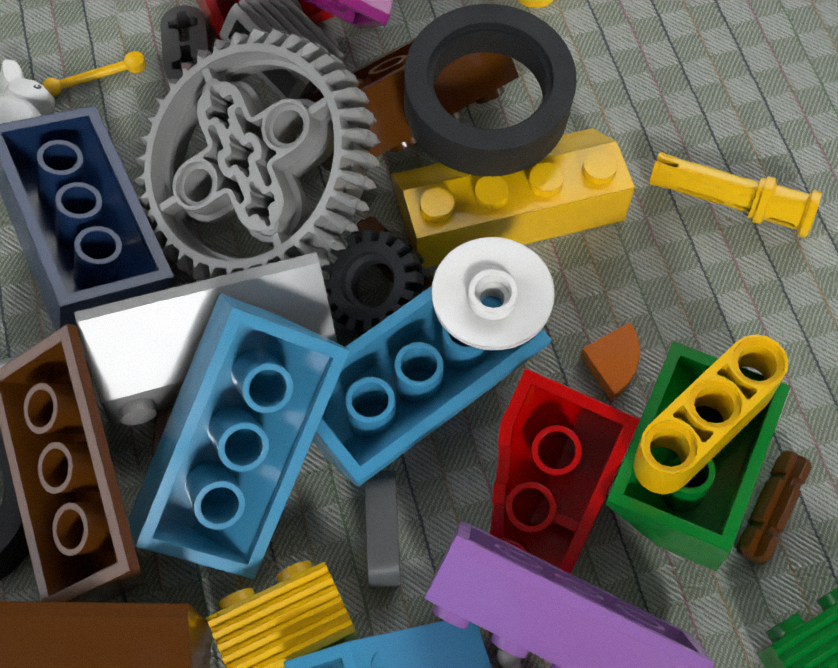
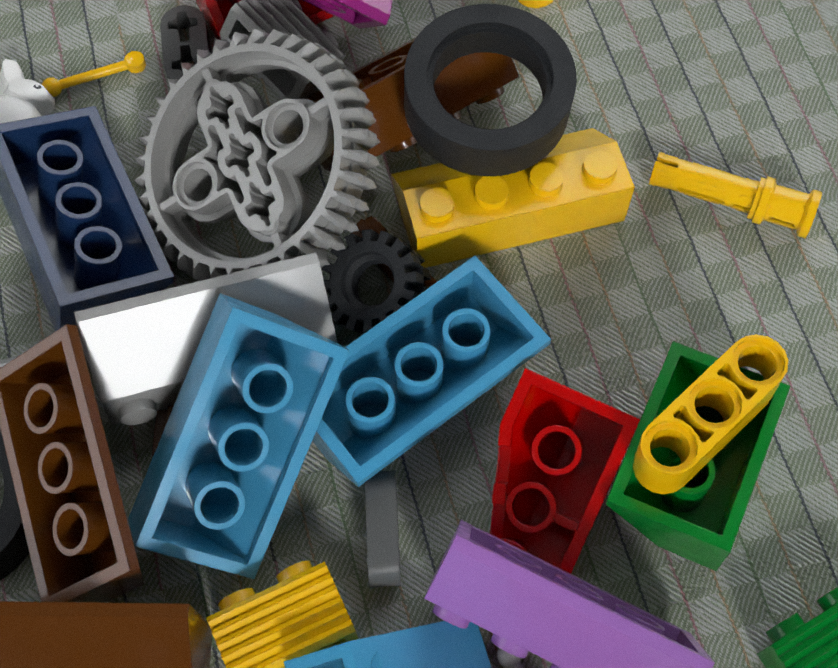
(493, 269): white dish -> none
(614, 359): orange tile -> none
(773, 507): reddish brown axle -> none

